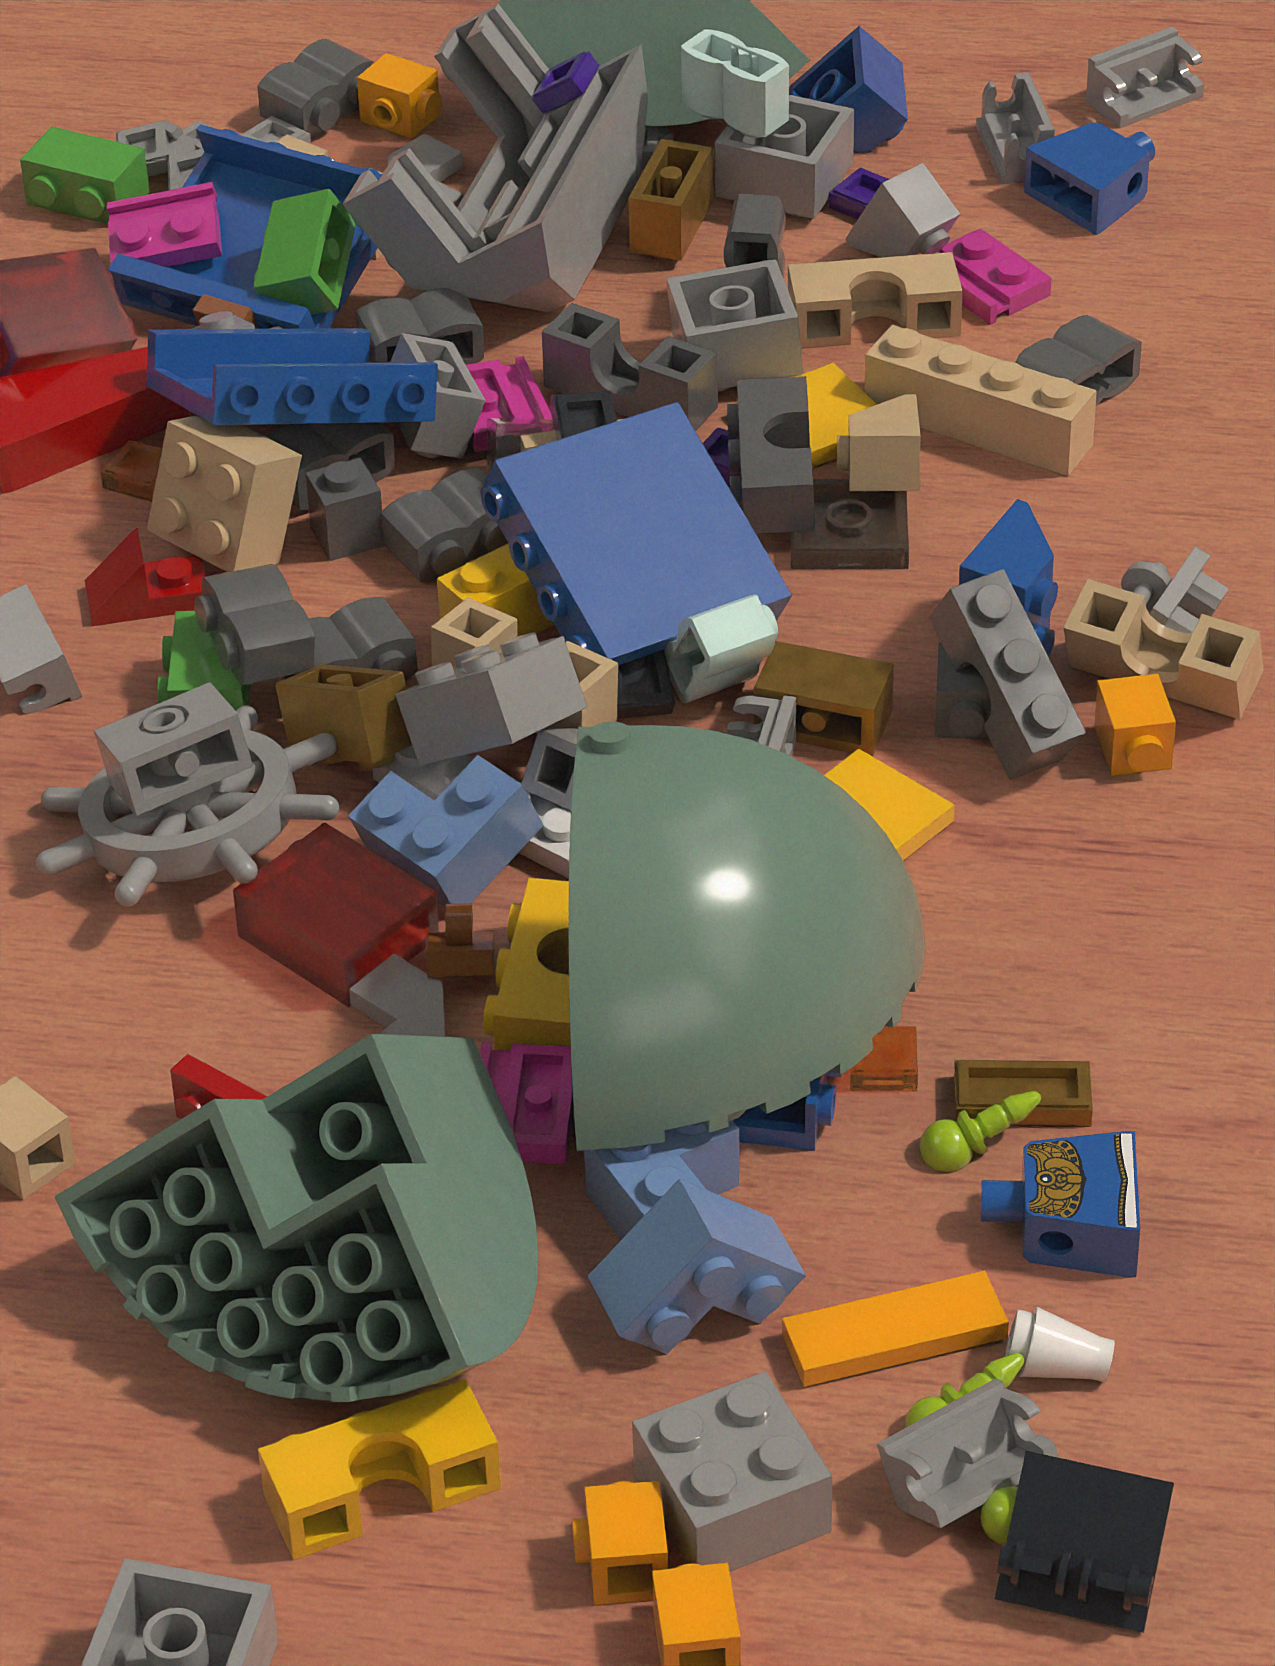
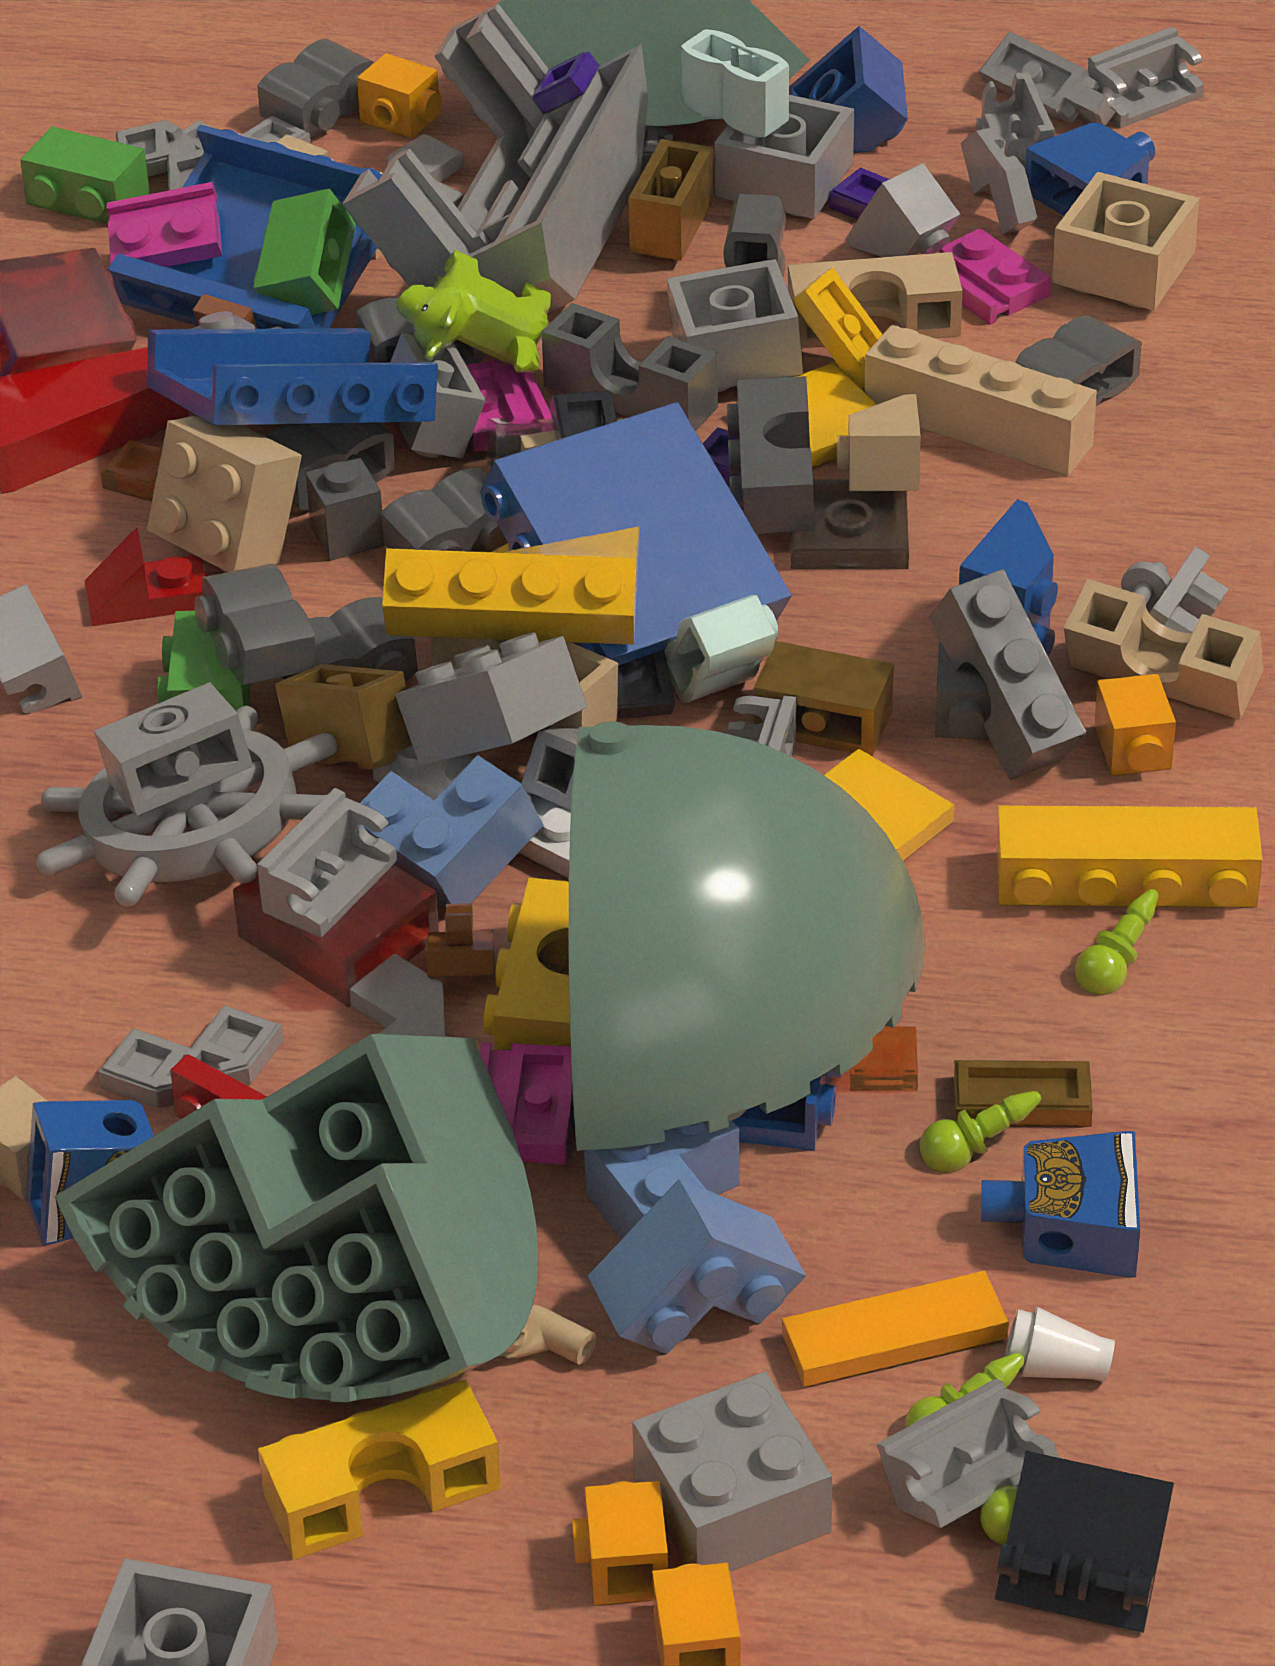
(70, 1144): none -> blue torso
(231, 1043): none -> light grey tile
(324, 864): none -> light grey hinge
(477, 313): none -> lime animal
(552, 1333): none -> tan arm
(554, 589): none -> yellow wedge
(838, 323): none -> yellow plate
(1001, 175): none -> light grey tile
(1061, 84): none -> light grey hinge
(1104, 965): none -> lime bar
(1125, 240): none -> tan brick
(1125, 850): none -> yellow brick

